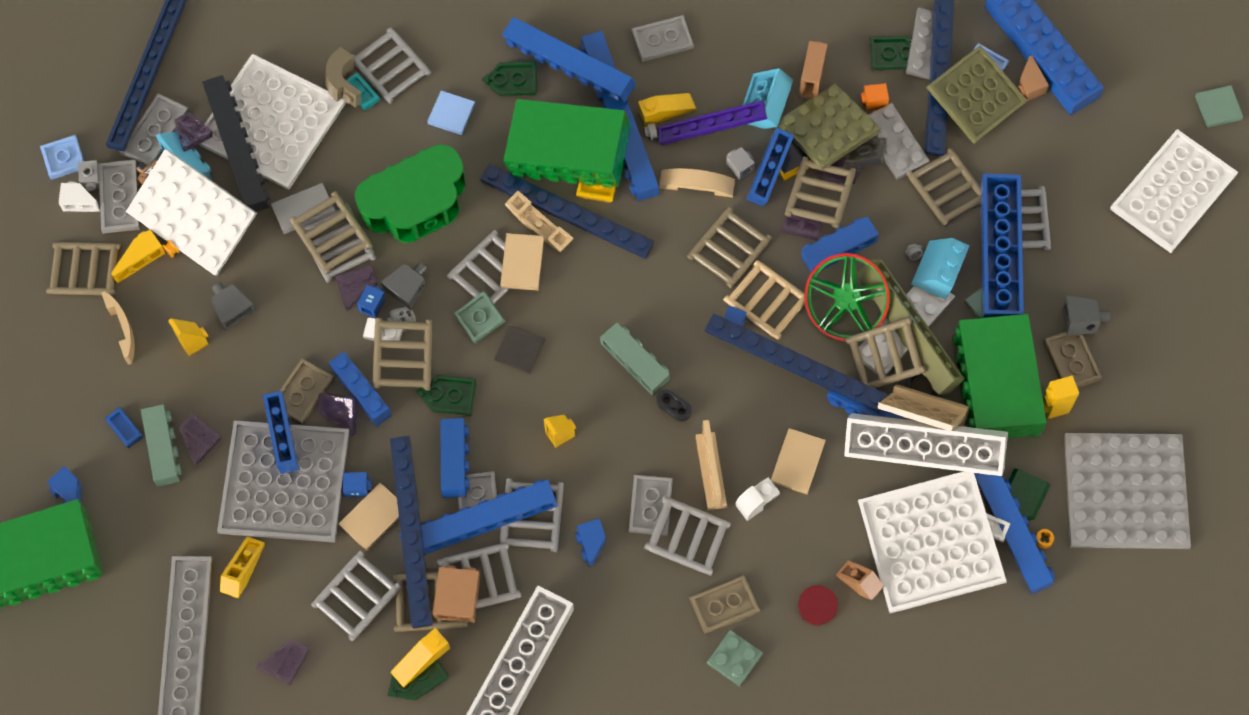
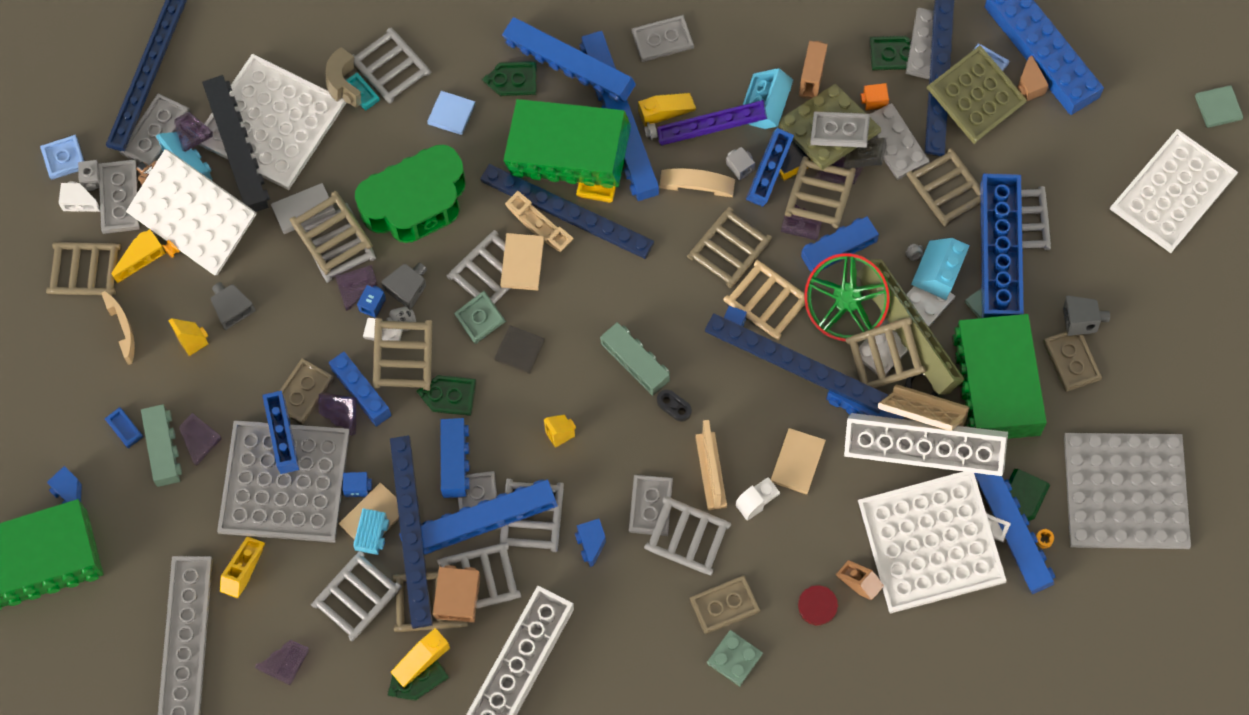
(370, 531): none -> medium azure brick
(840, 129): none -> light grey tile
(1060, 397): yellow brick -> none

